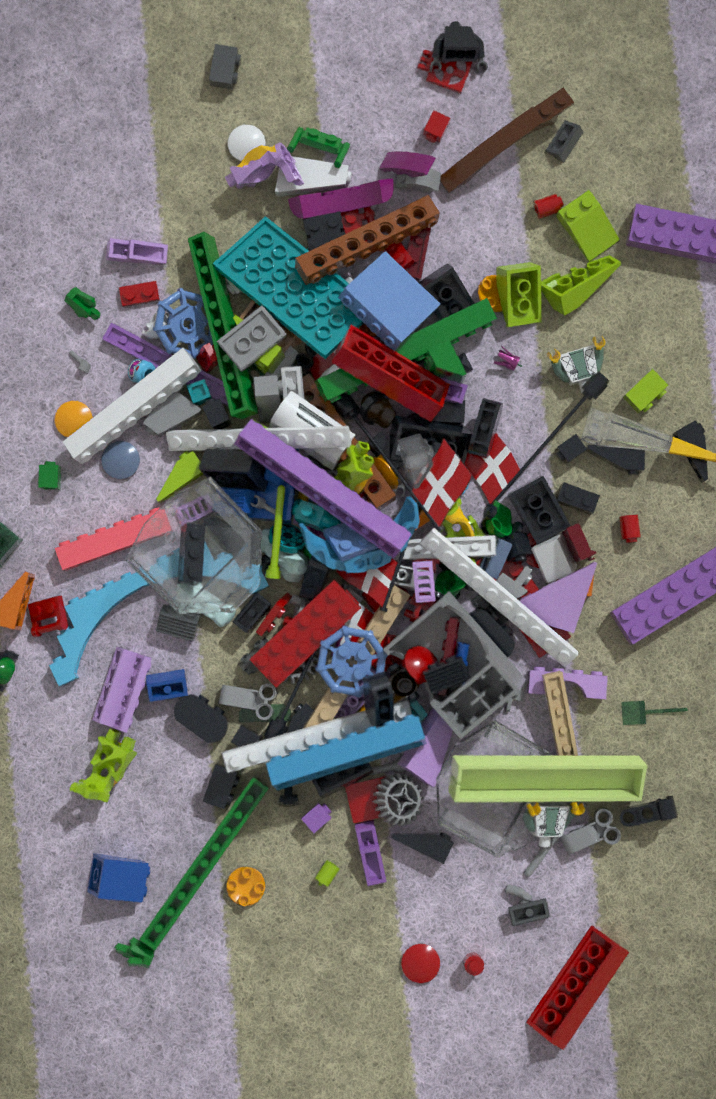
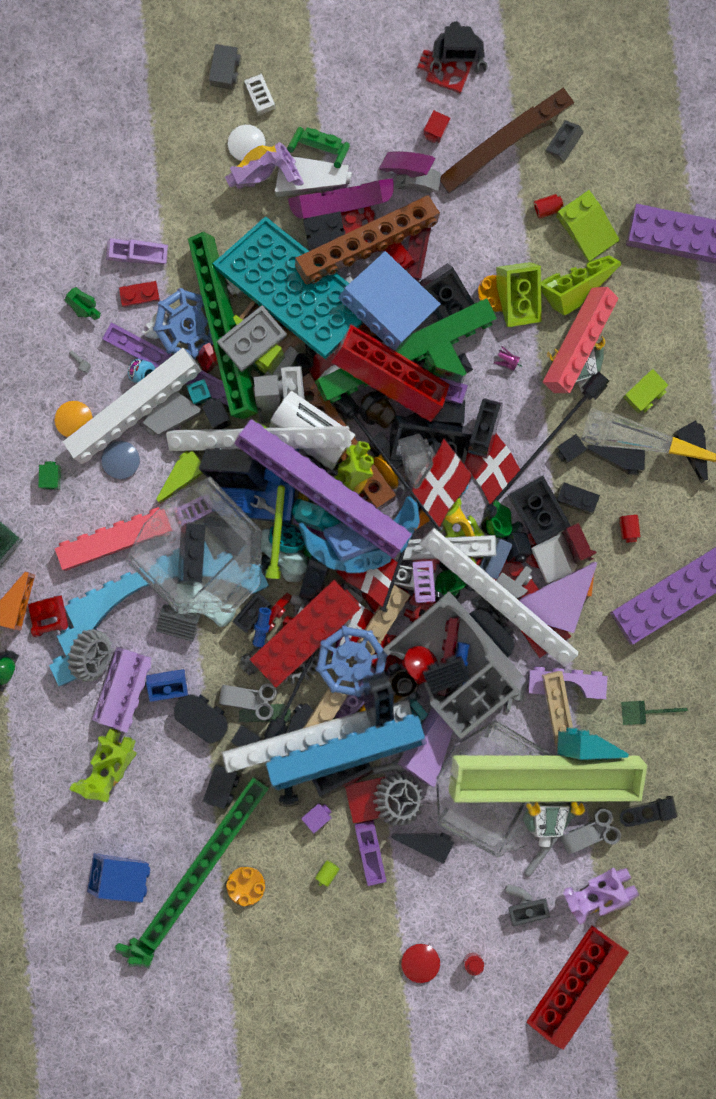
(89, 655): none -> light grey gear
(260, 109): none -> white slope
(261, 627): none -> blue pin
(580, 340): none -> coral brick
(582, 745): none -> teal slope
(613, 891): none -> lavender hips

